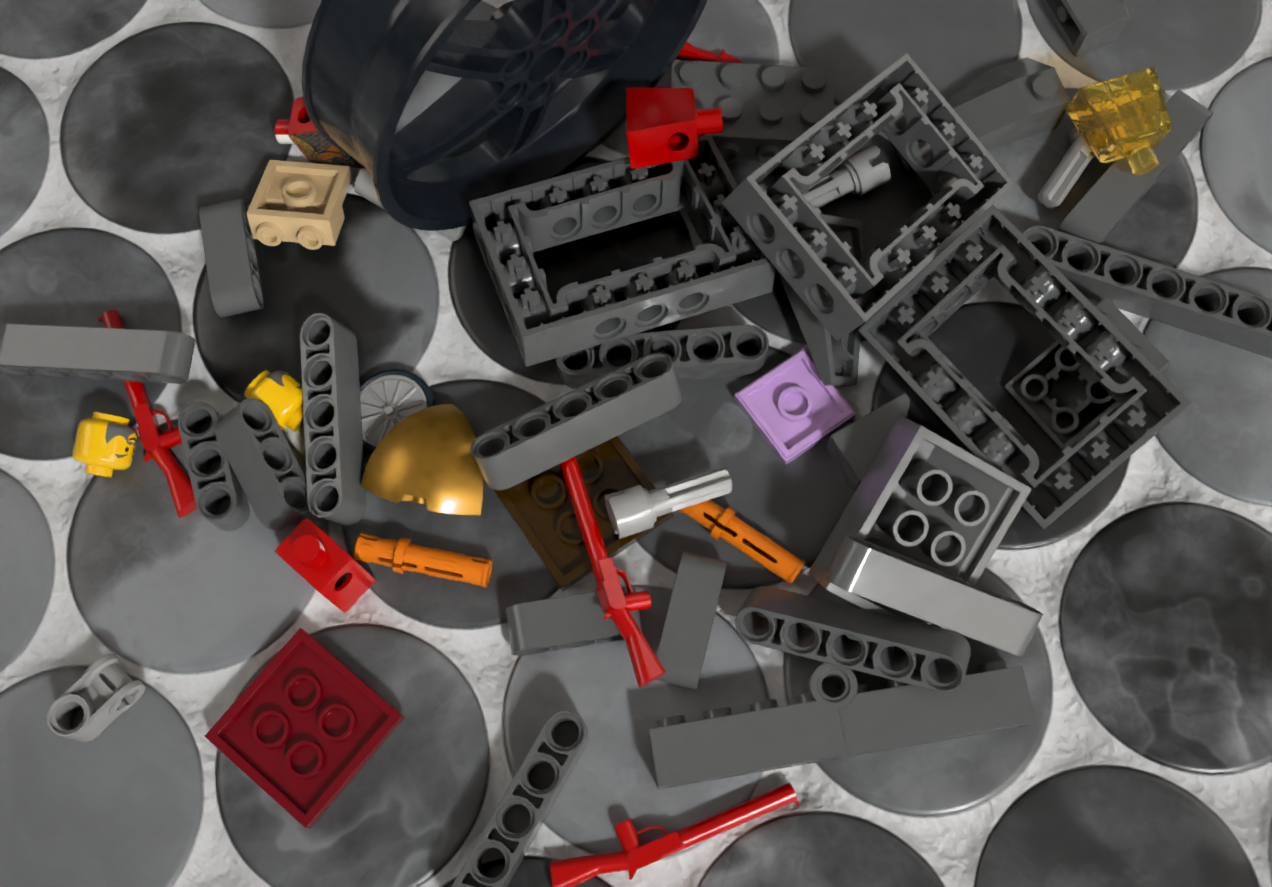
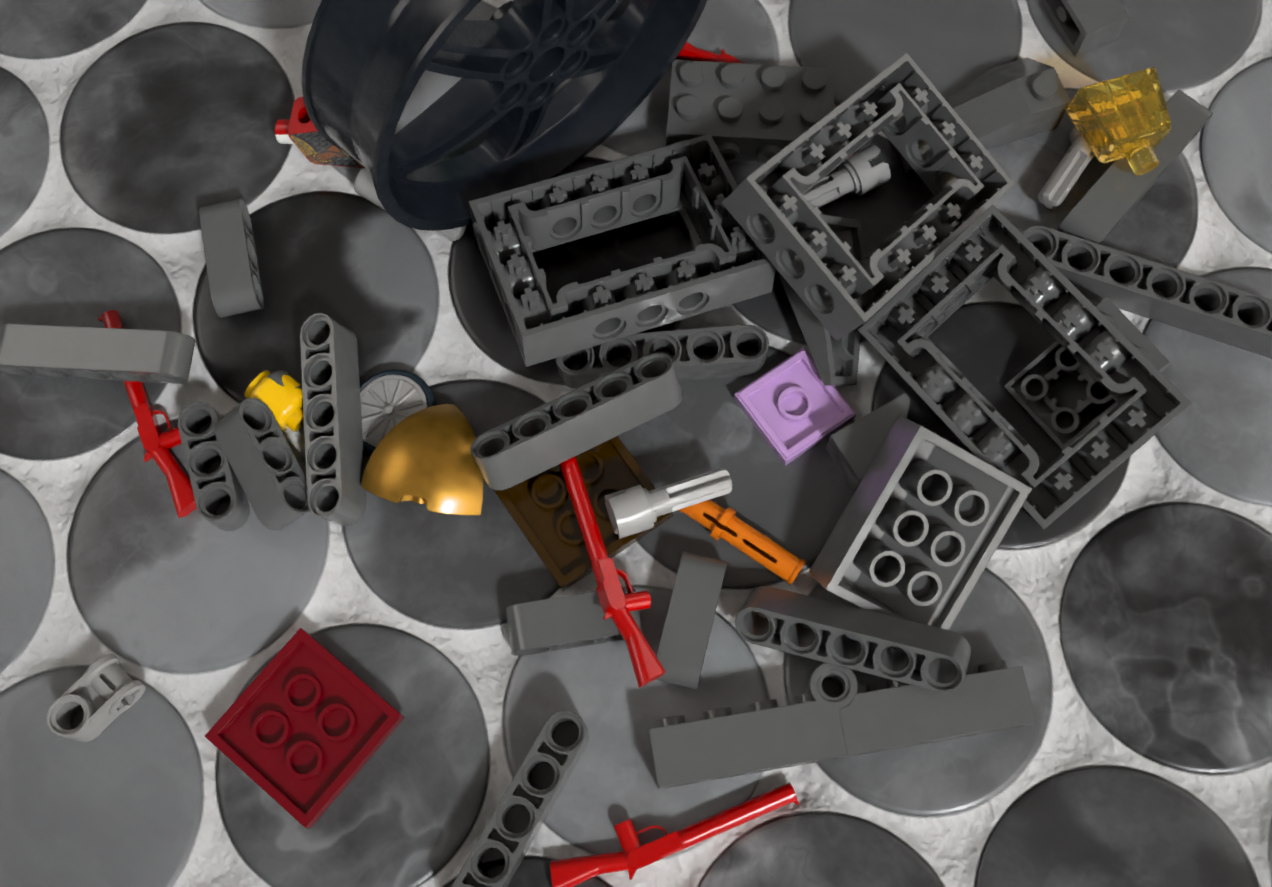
(104, 444): yellow head -> none
(299, 203): tan plate -> none
(323, 563): red torso -> none
(411, 557): orange pin -> none
(666, 125): red torso -> none
(932, 595): beam -> none

